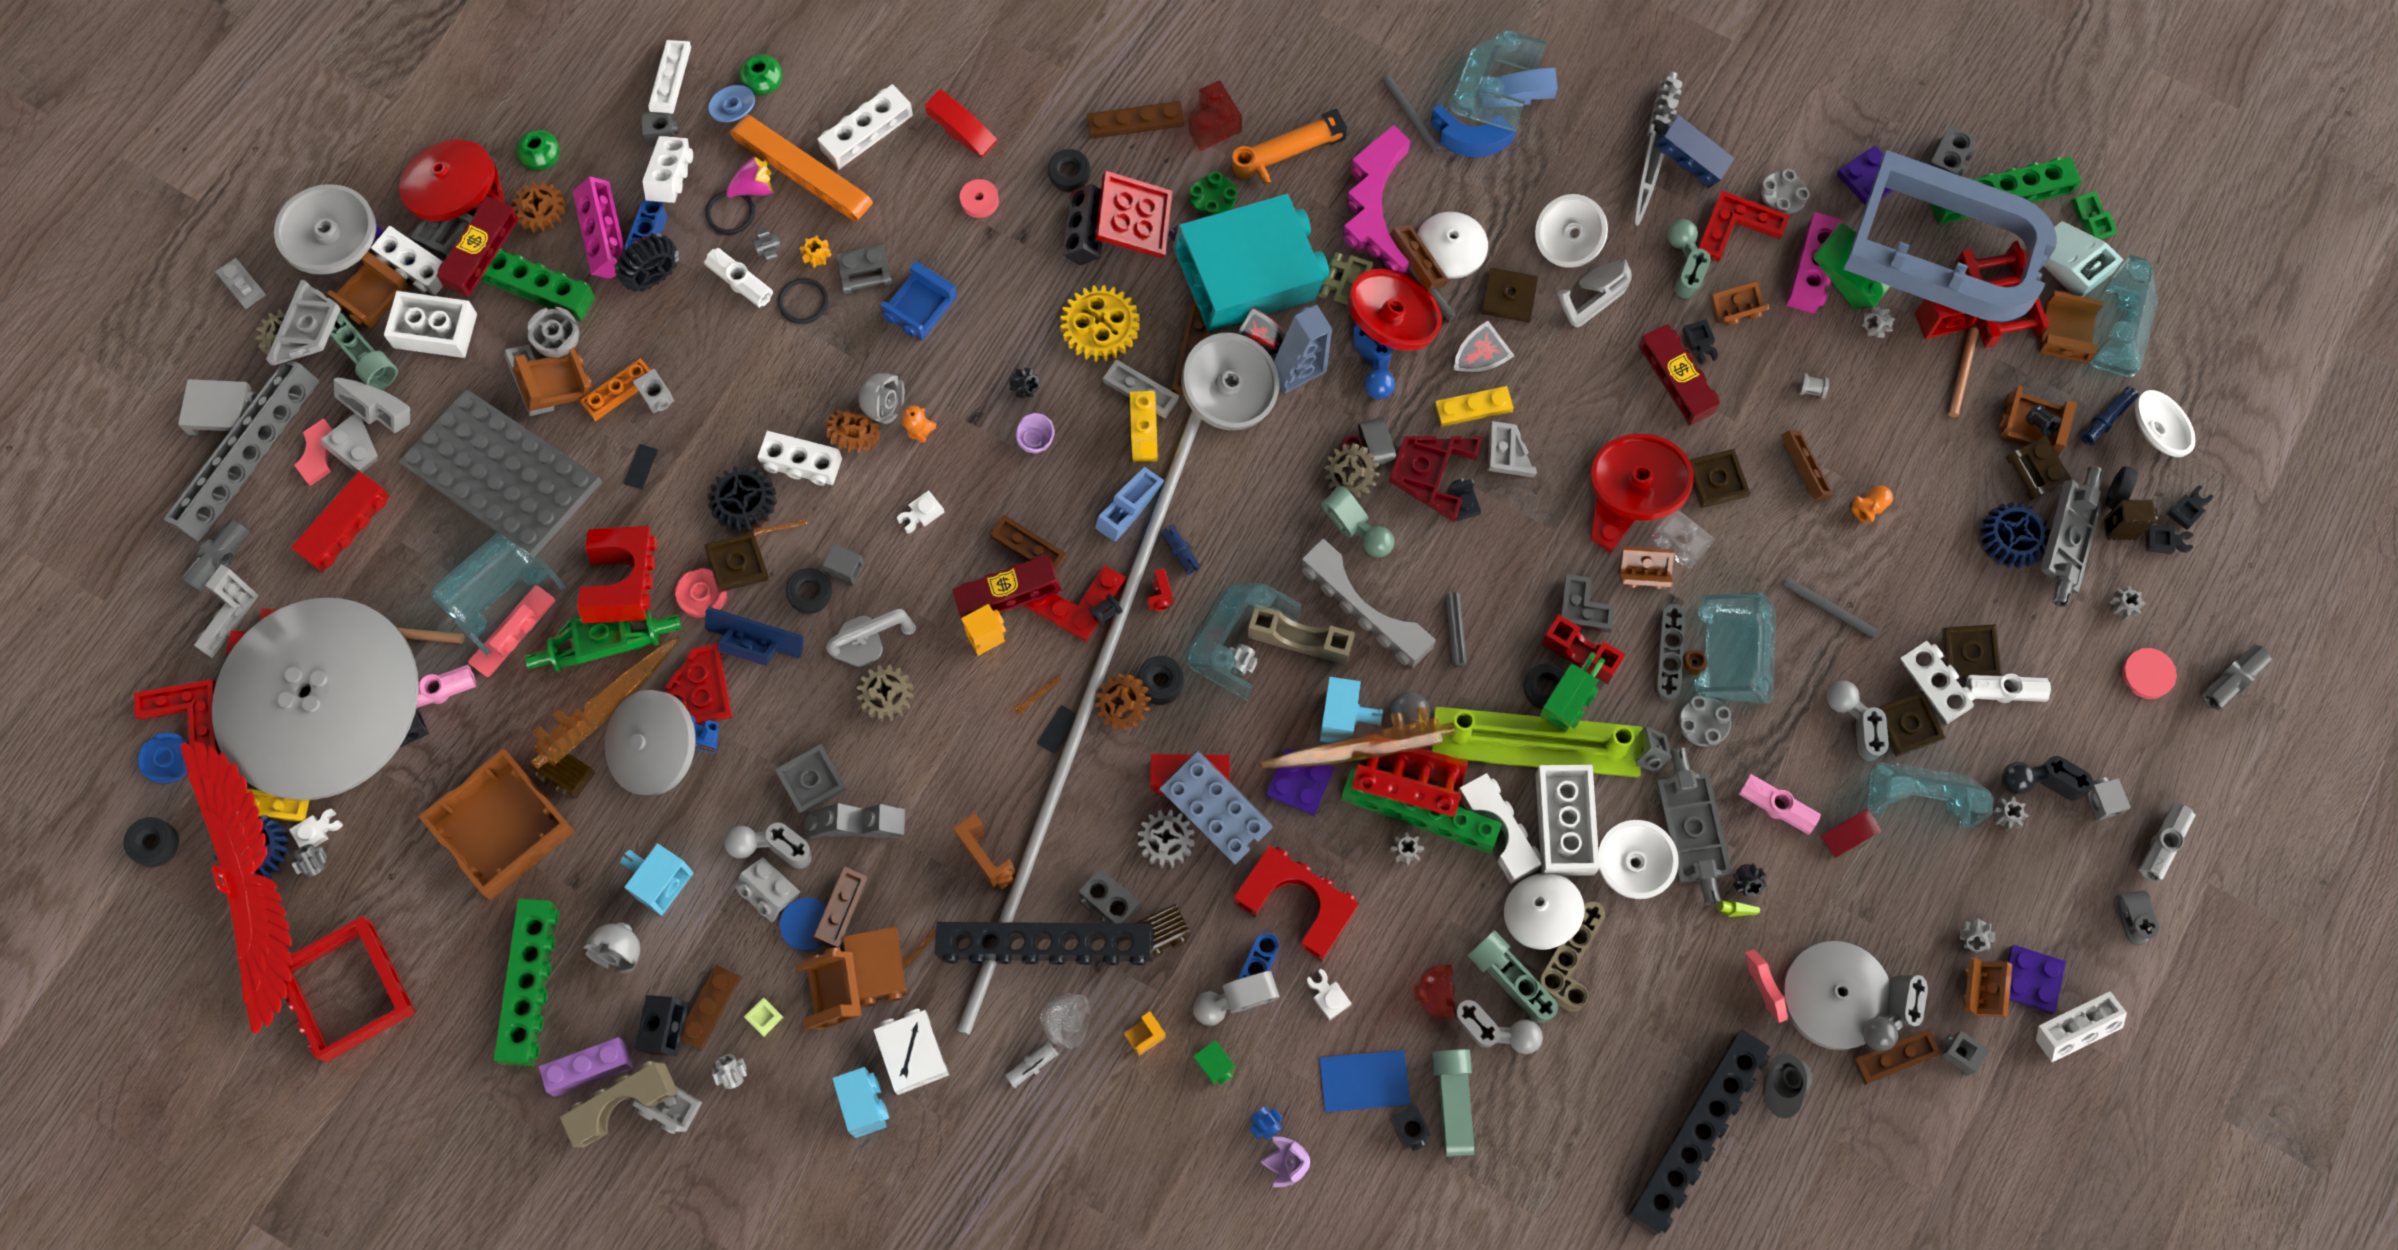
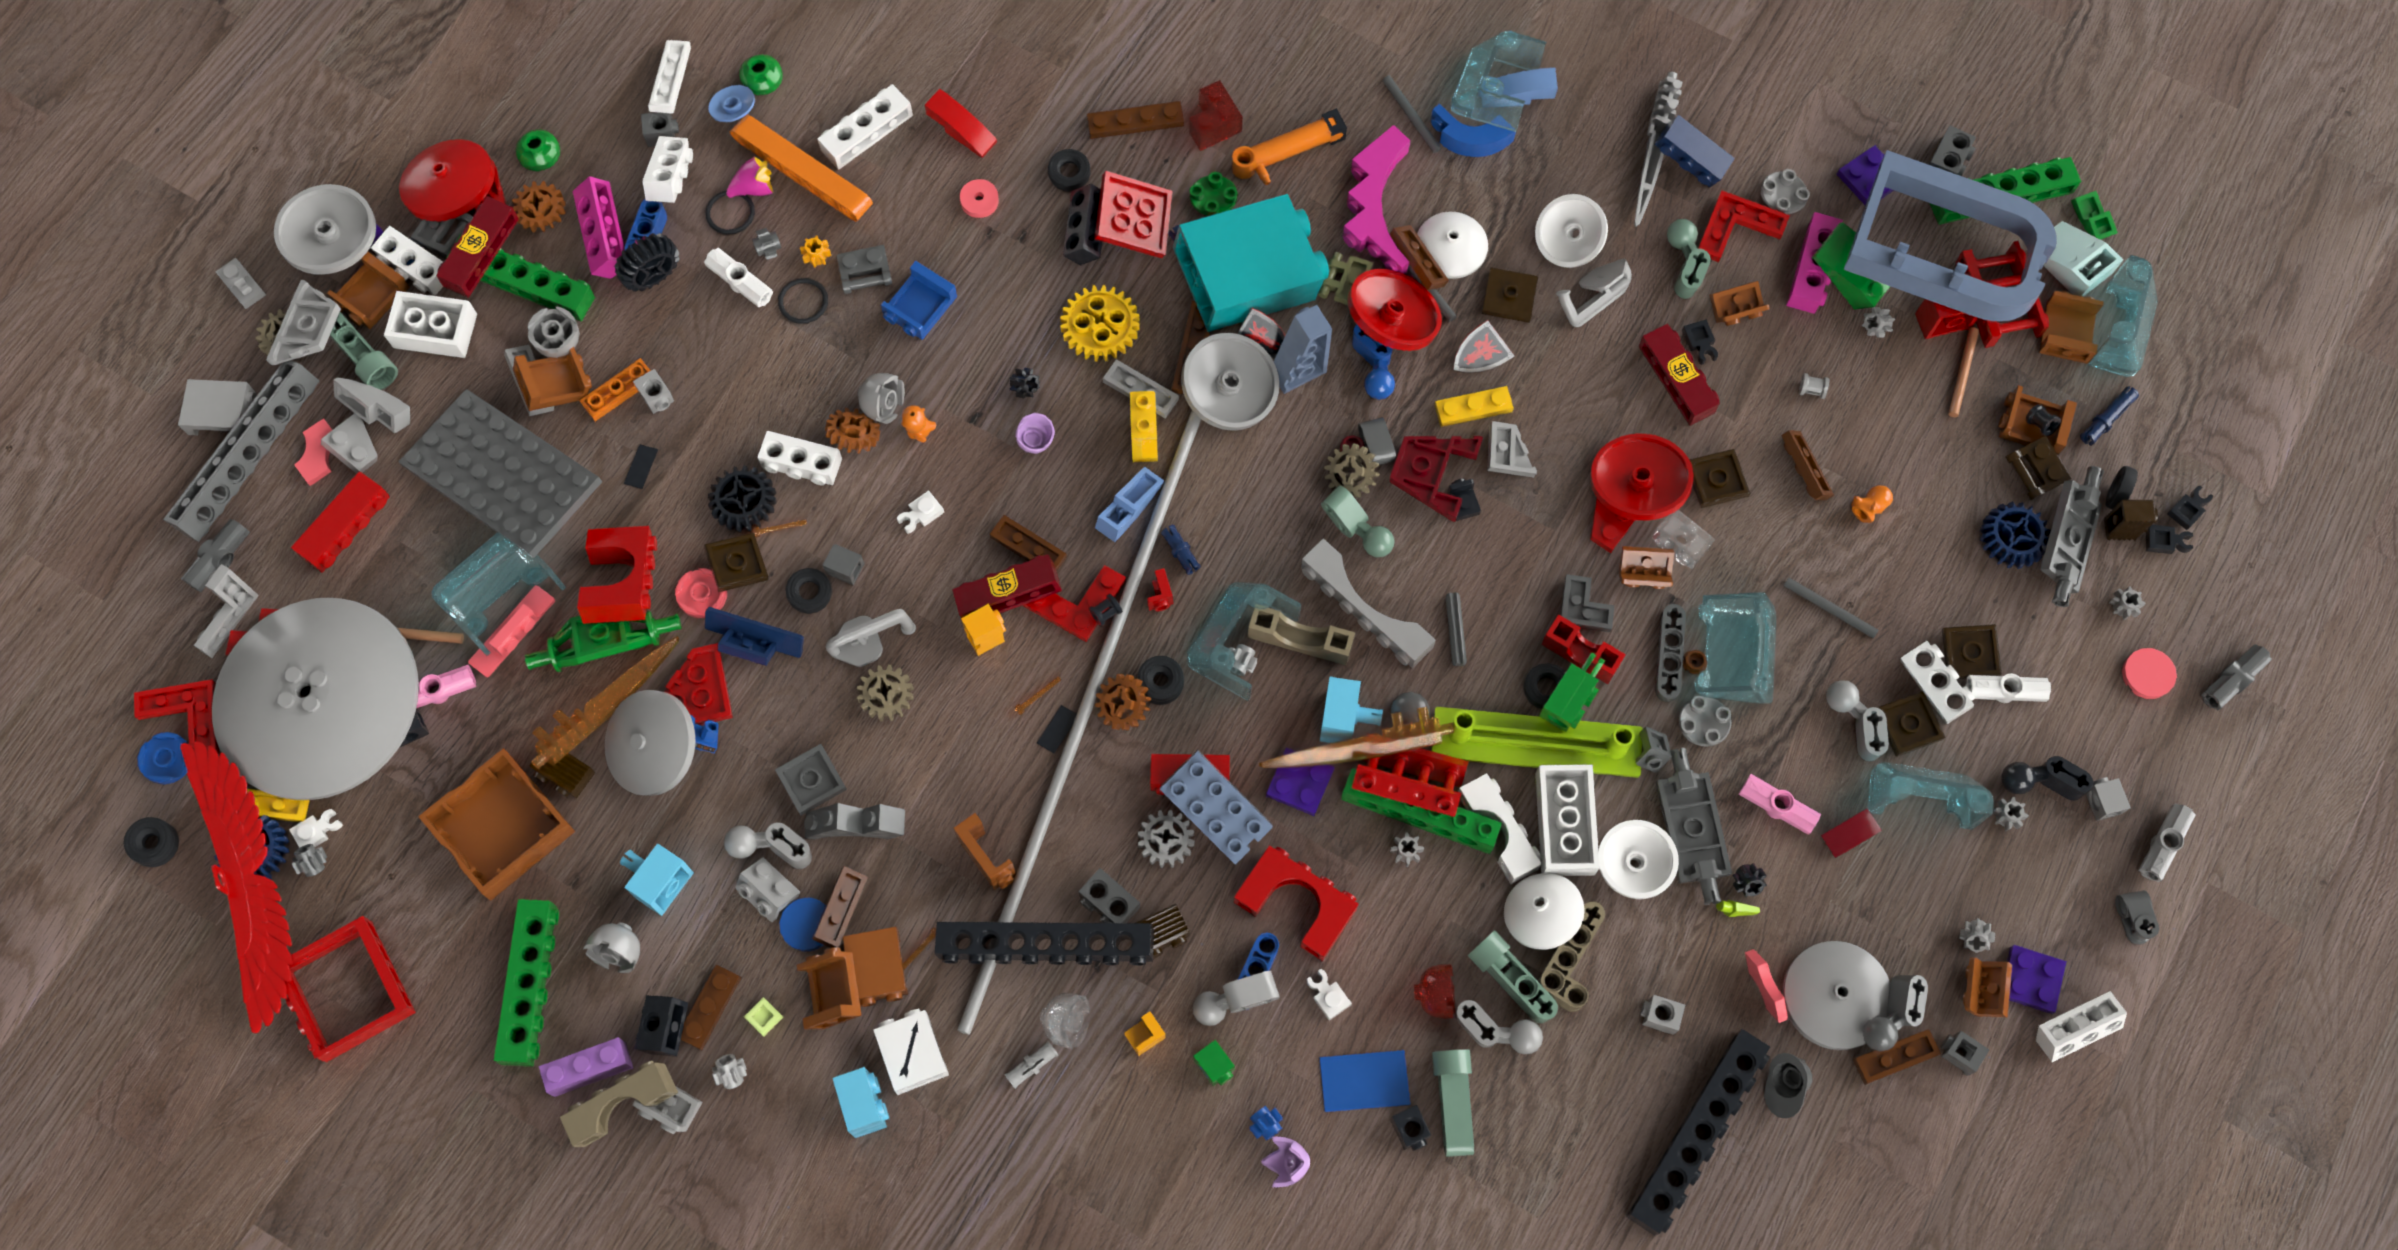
(1674, 1014): none -> light grey brick
(2164, 424): white dish -> none

